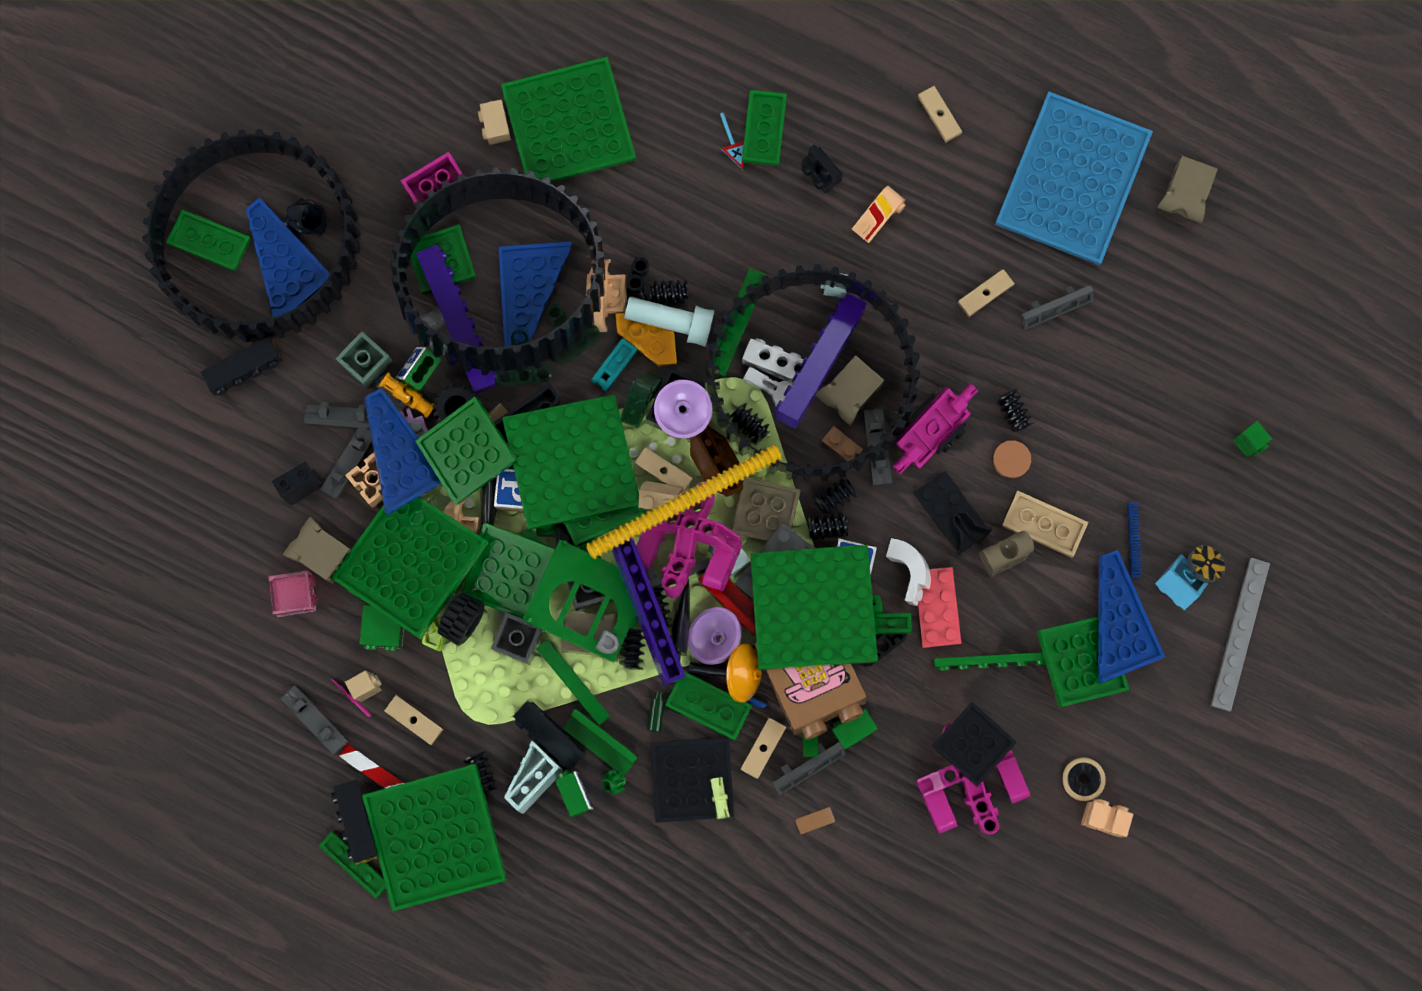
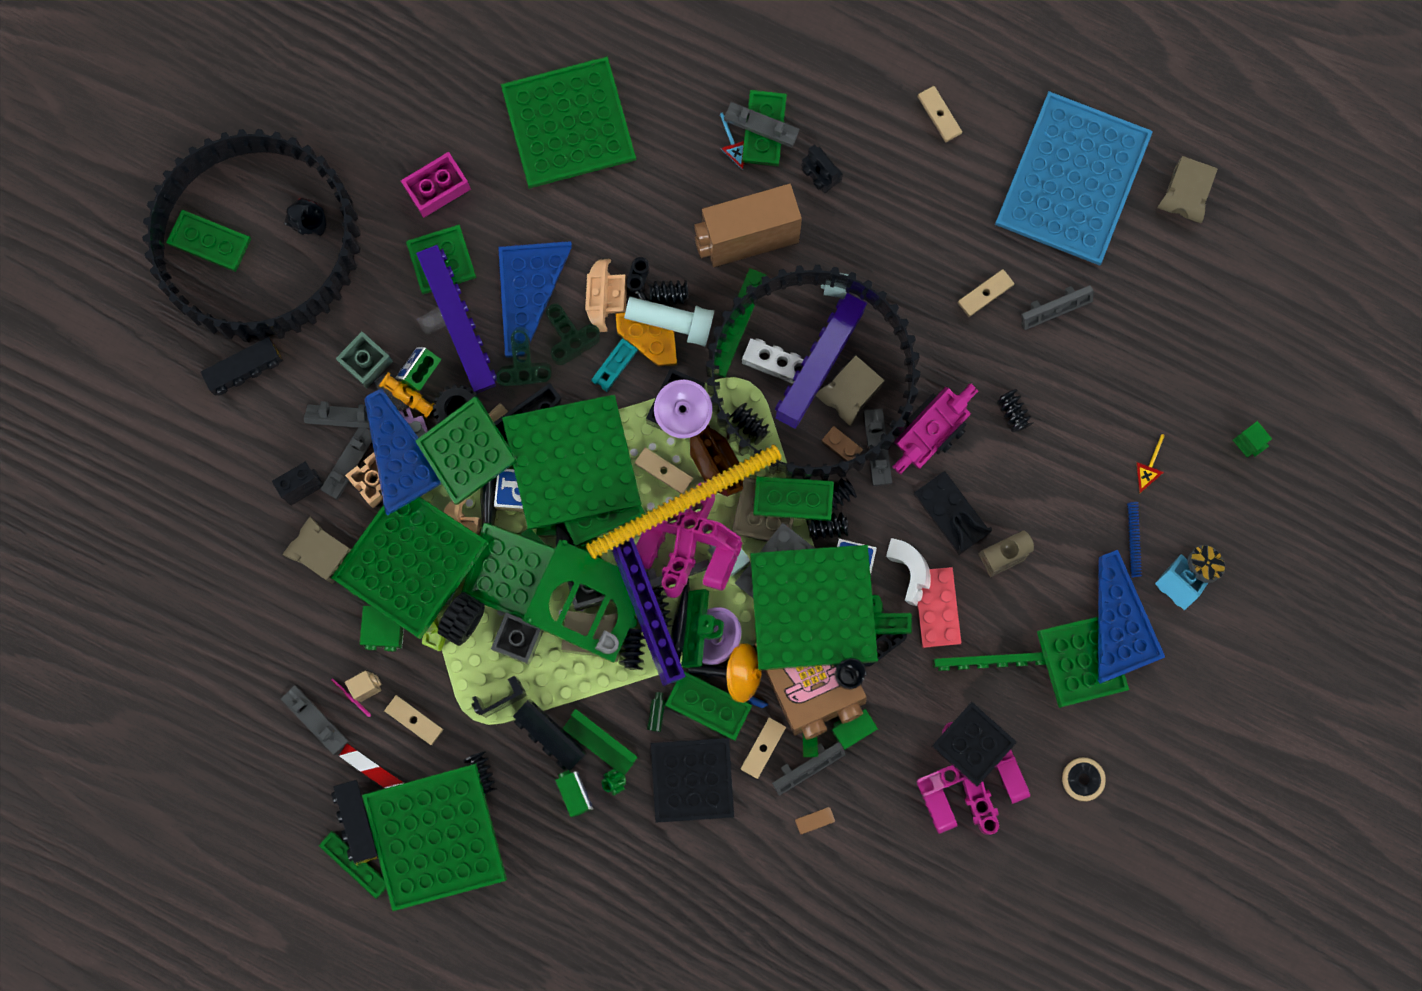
(286, 264): blue wing -> none
(293, 593): clear pink piece -> none
(482, 188): black piece -> none
(495, 122): tan brick -> none
(519, 693): none -> black panel
(533, 778): light aqua wedge -> none
(573, 682): green sticker -> none
(639, 397): clear green beam -> none
(656, 494): tan brick -> none
(698, 627): none -> green plate
(719, 798): yellowish green pin -> none
(736, 602): red panel -> none
(749, 226): none -> medium nougat brick
(761, 124): none -> dark grey hinge
(761, 381): white piece -> none
(793, 498): none -> green plate
(850, 673): none -> black hair
(878, 213): light nougat door -> none
(1011, 459): nougat tile -> none
(1045, 524): tan plate -> none
(1108, 819): light nougat brick -> none
(1147, 474): none -> piece
(1240, 634): light grey plate -> none

